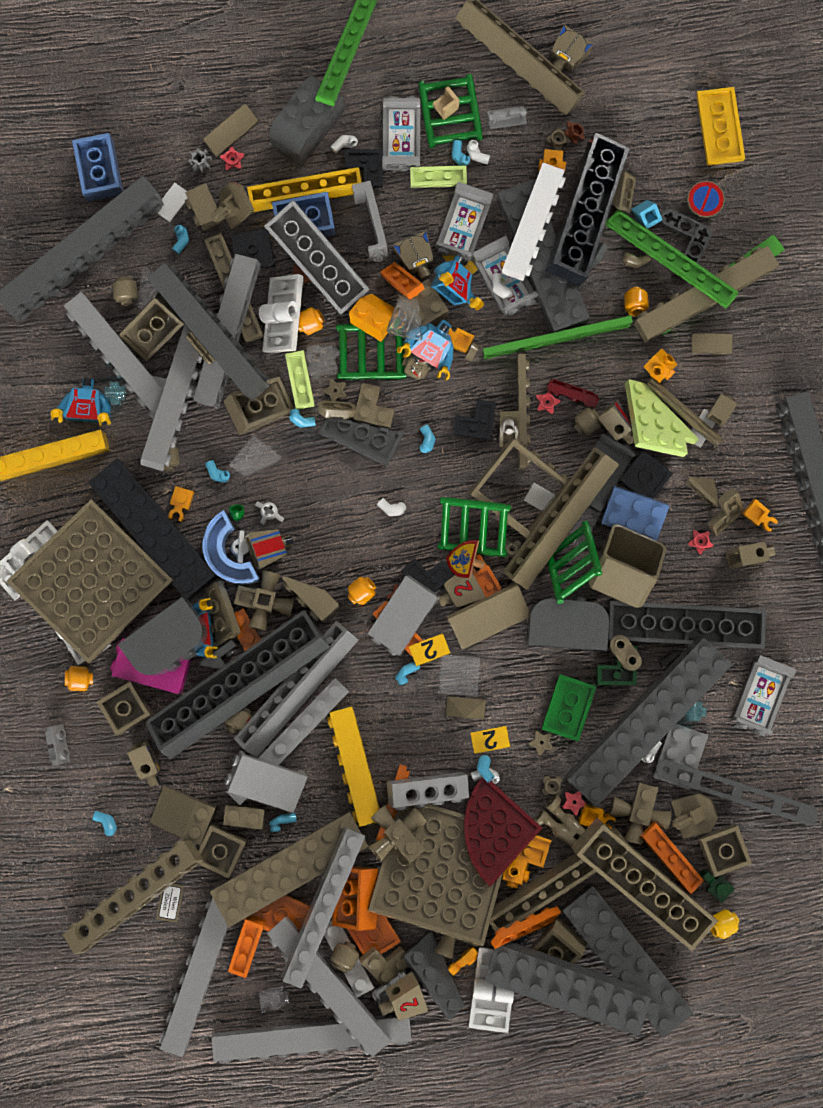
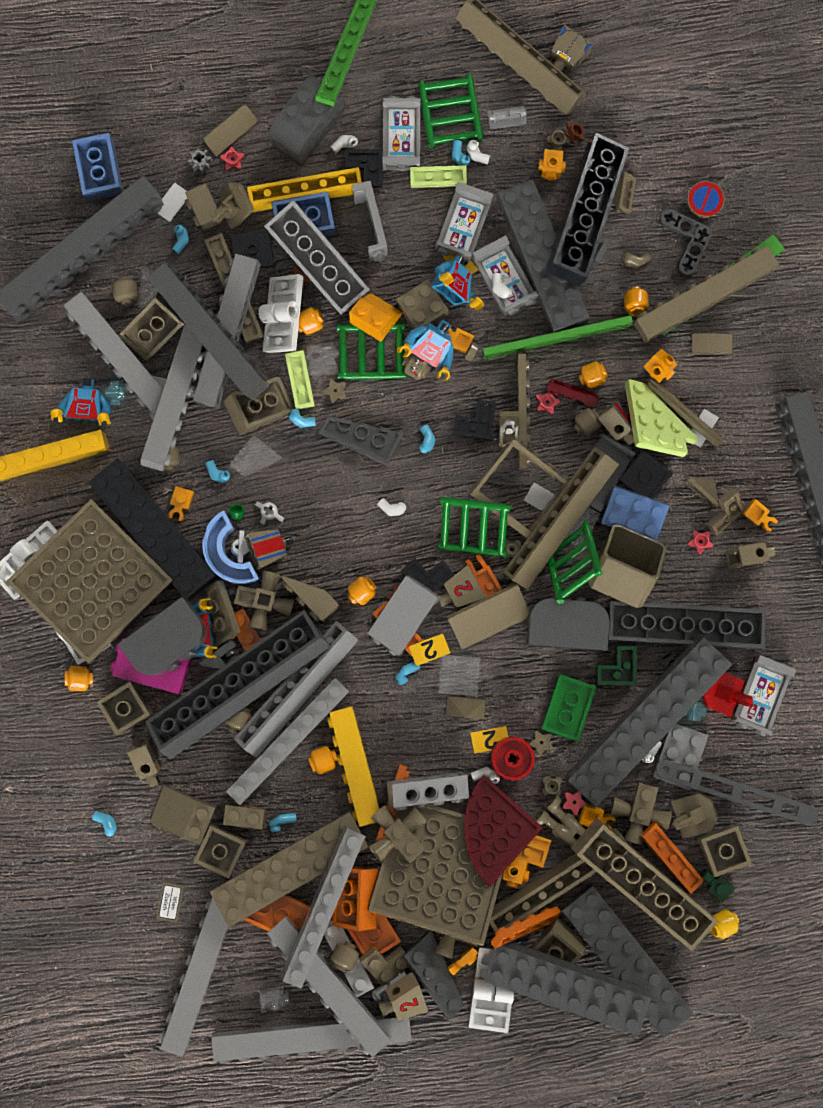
(57, 736): light grey hinge -> none
(188, 859): dark tan brick -> none
(200, 348): dark tan axle -> none
(246, 947): orange plate -> none
(265, 782): light grey panel -> none
(322, 760): none -> light orange head
(336, 409): dark tan plate -> none
(368, 411): dark tan plate -> none
(402, 280): orange plate -> none
(406, 319): clear wing -> none
(415, 254): dark tan torso -> none
(447, 103): tan panel -> none
(463, 559): shield -> none
(483, 768): medium azure arm -> none
(524, 758): none -> red wheel
(533, 221): white brick -> none
(593, 375): none -> light orange head
(625, 653): dark tan plate -> none
(647, 214): medium azure brick -> none
(672, 258): bright green tile -> none
(720, 126): yellow plate -> none
(721, 409): dark tan brick -> none
(725, 694): none -> red piece

